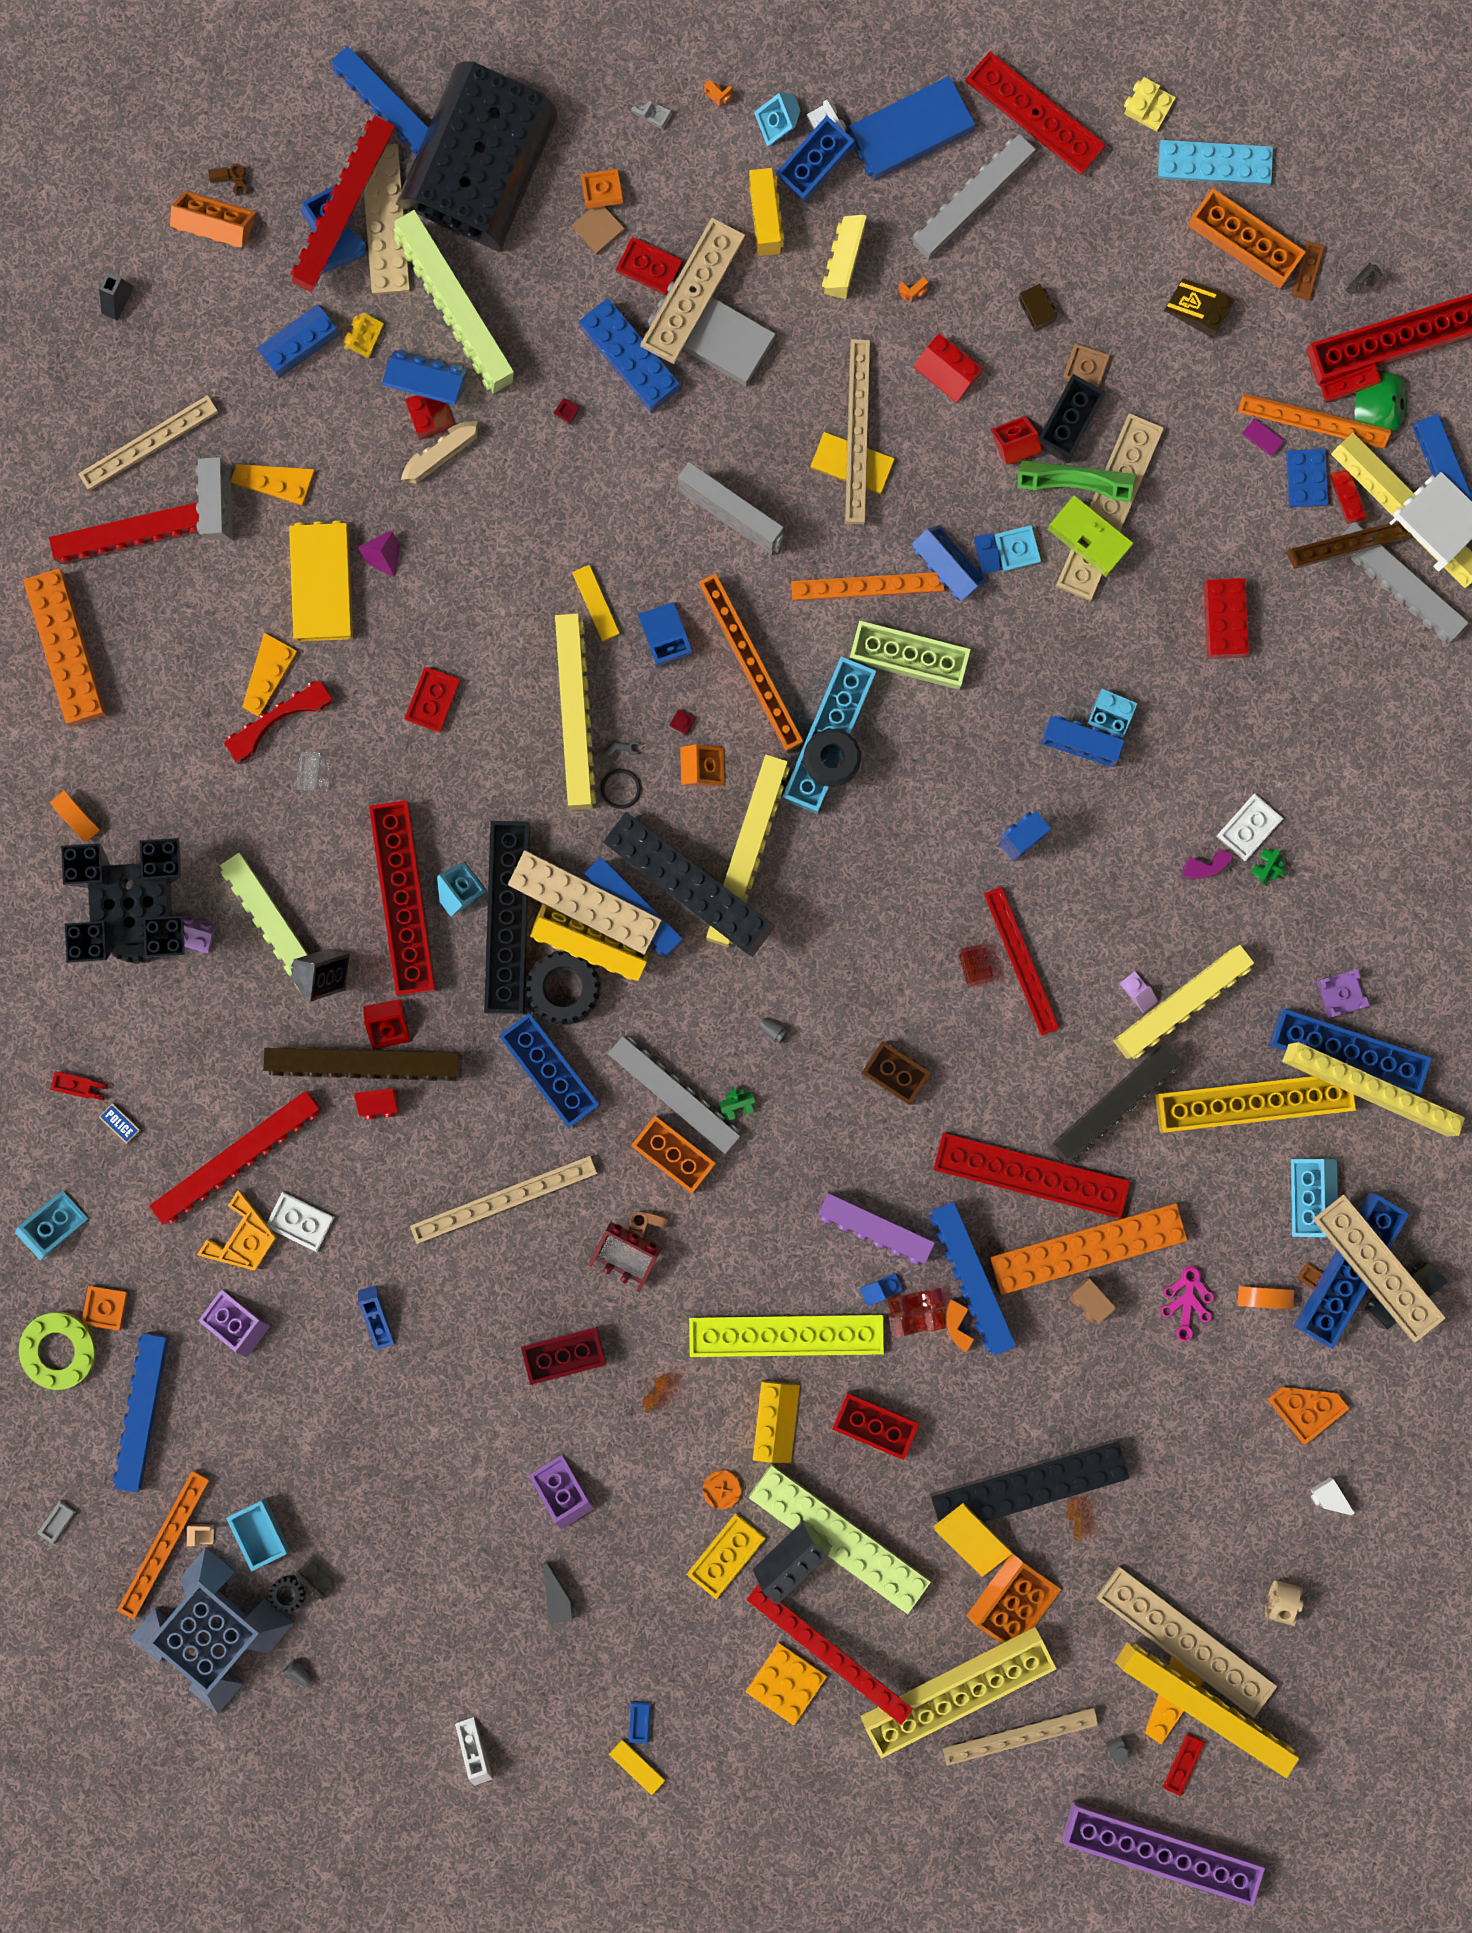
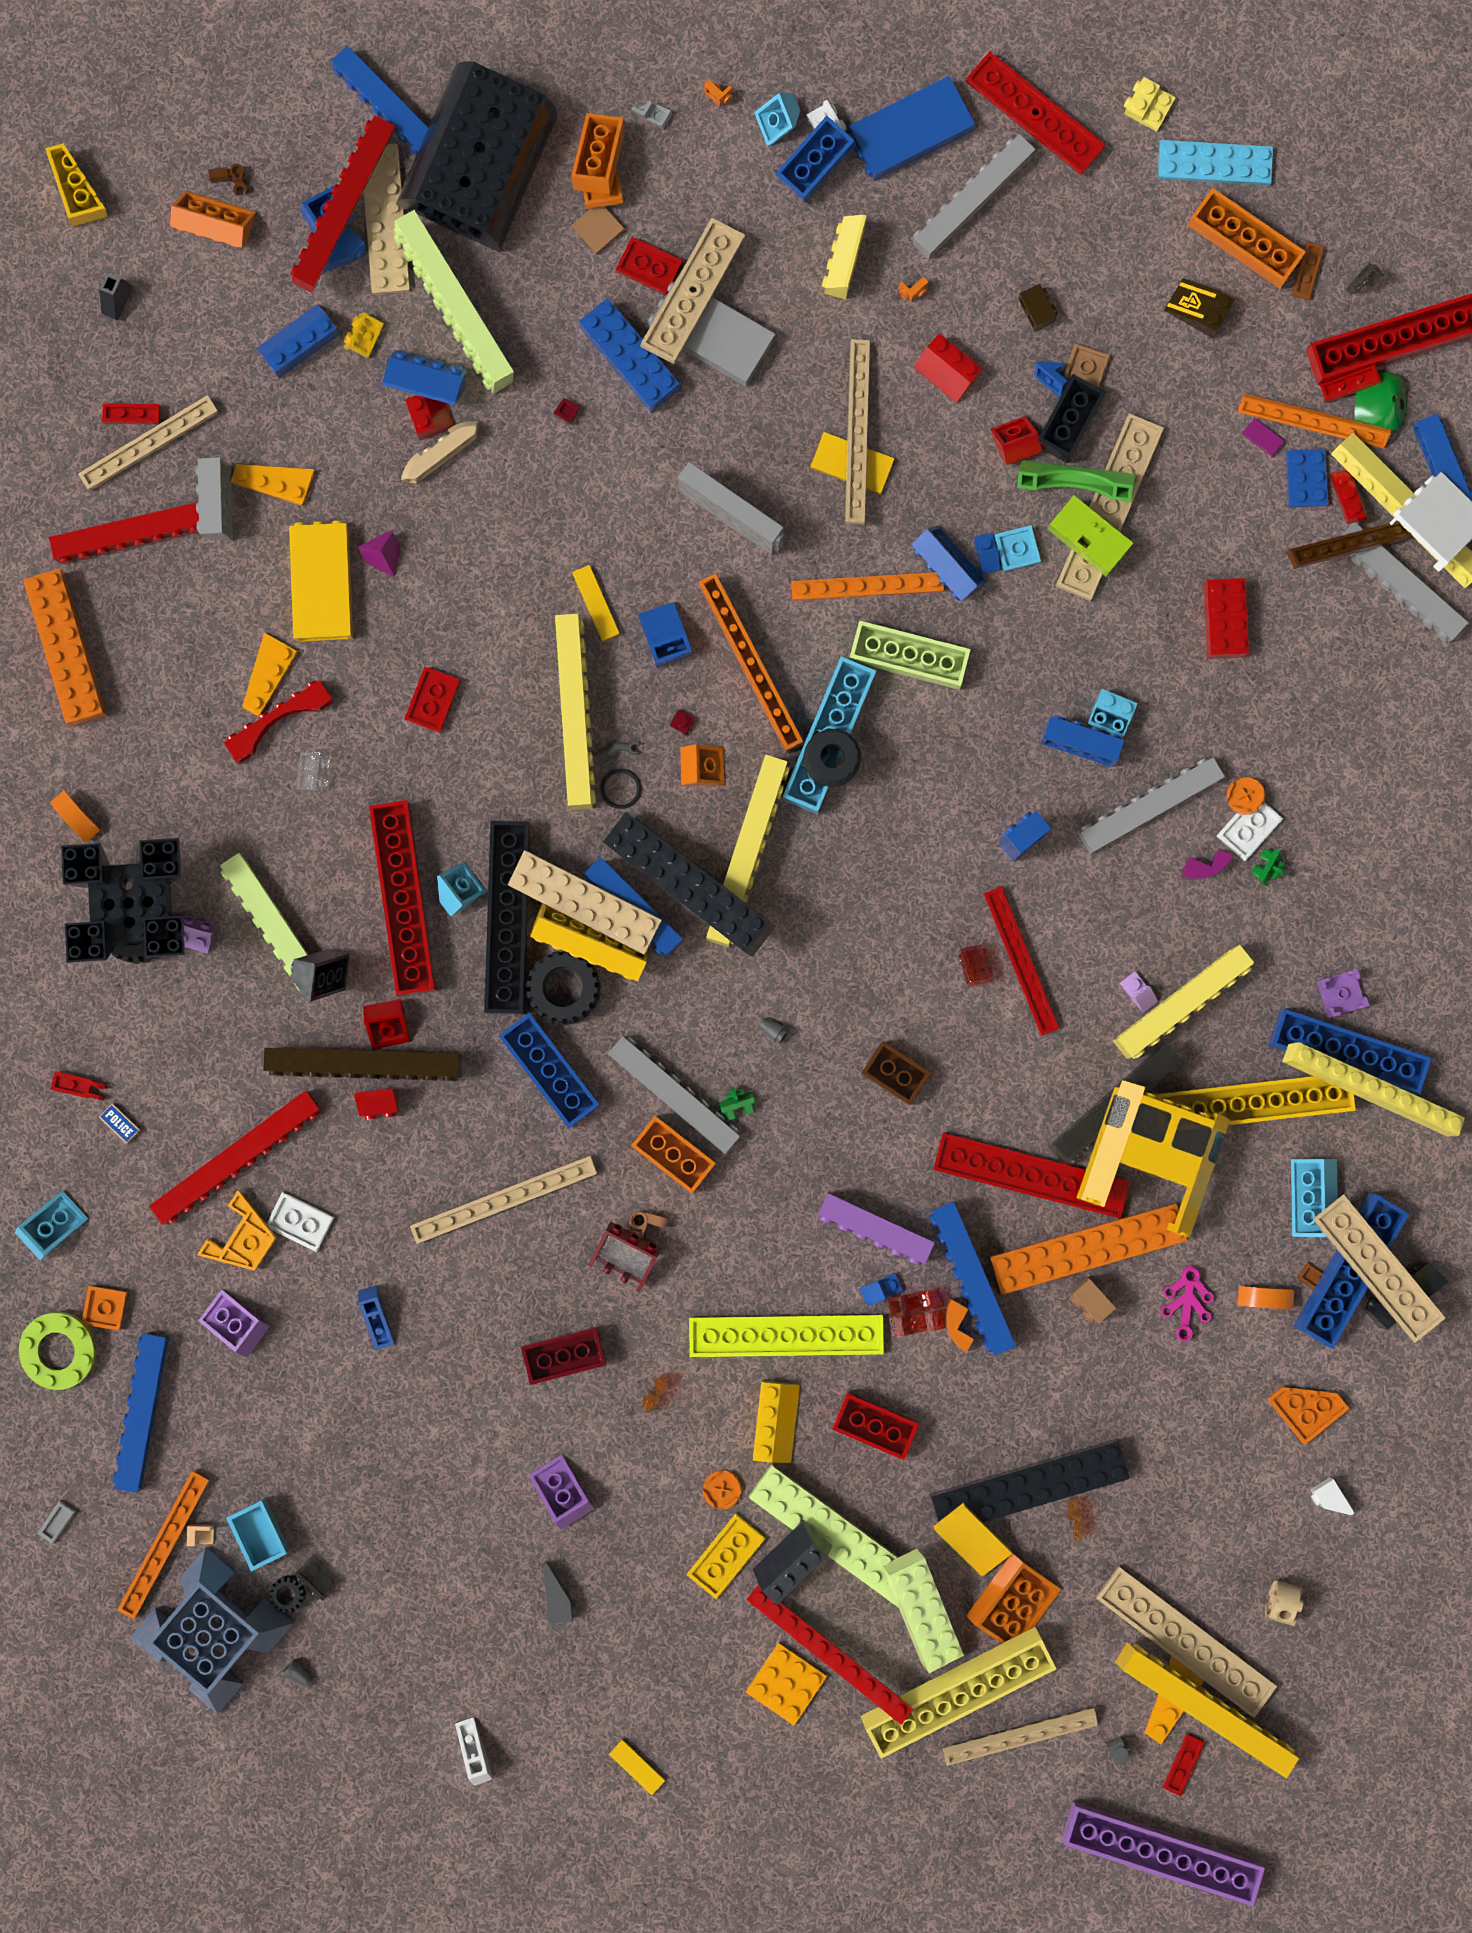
(76, 193): none -> yellow wedge
(130, 413): none -> red plate
(598, 153): none -> orange brick
(639, 1722): blue tile -> none
(766, 211): yellow brick -> none
(922, 1610): none -> yellowish green brick
(1051, 376): none -> blue slope
(1150, 806): none -> light grey brick
(1157, 1141): none -> yellow piece
(1245, 796): none -> orange tile

